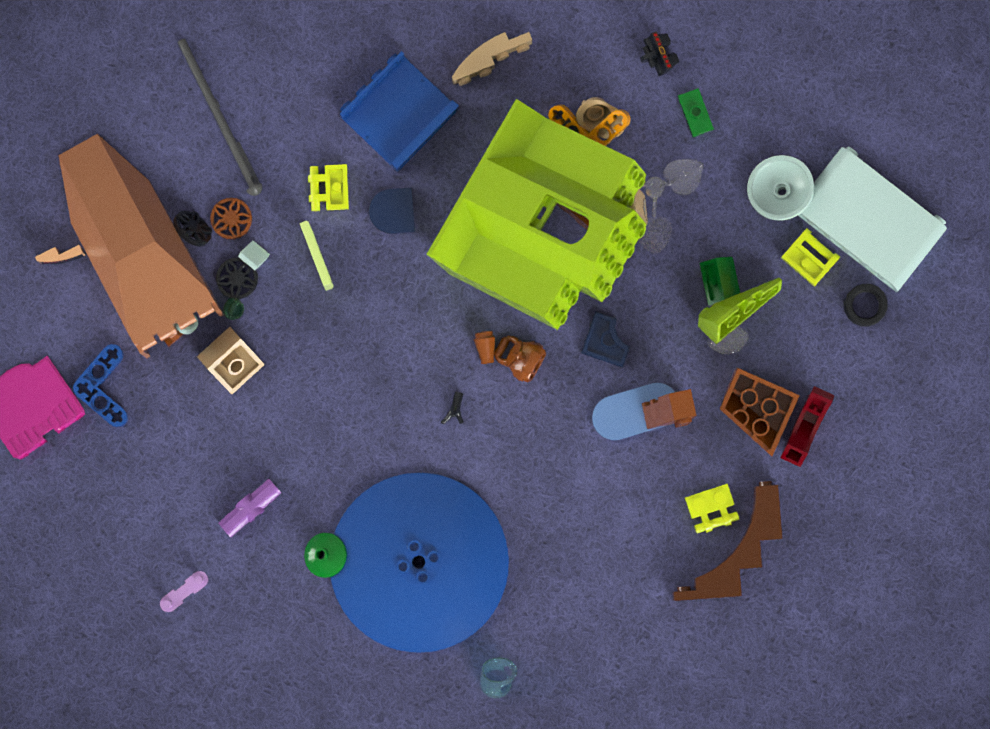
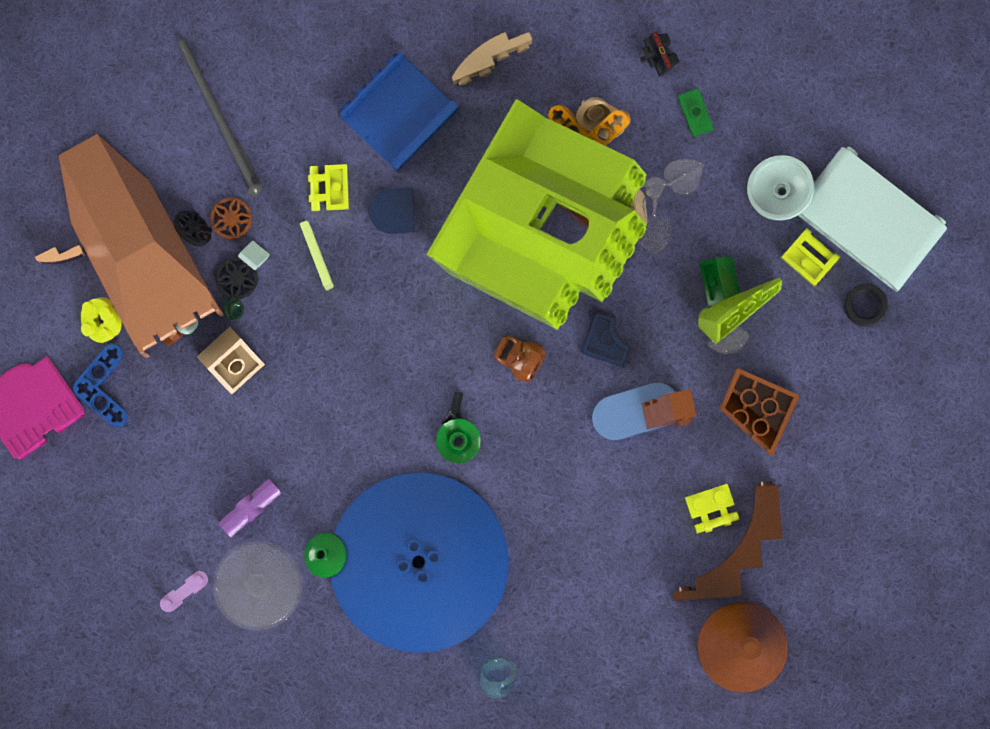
(90, 320): none -> neon yellow plate
(257, 585): none -> clear dish
(452, 430): none -> green dish
(485, 346): dark orange cone -> none
(742, 647): none -> dark orange cone
(806, 426): dark red arch -> none

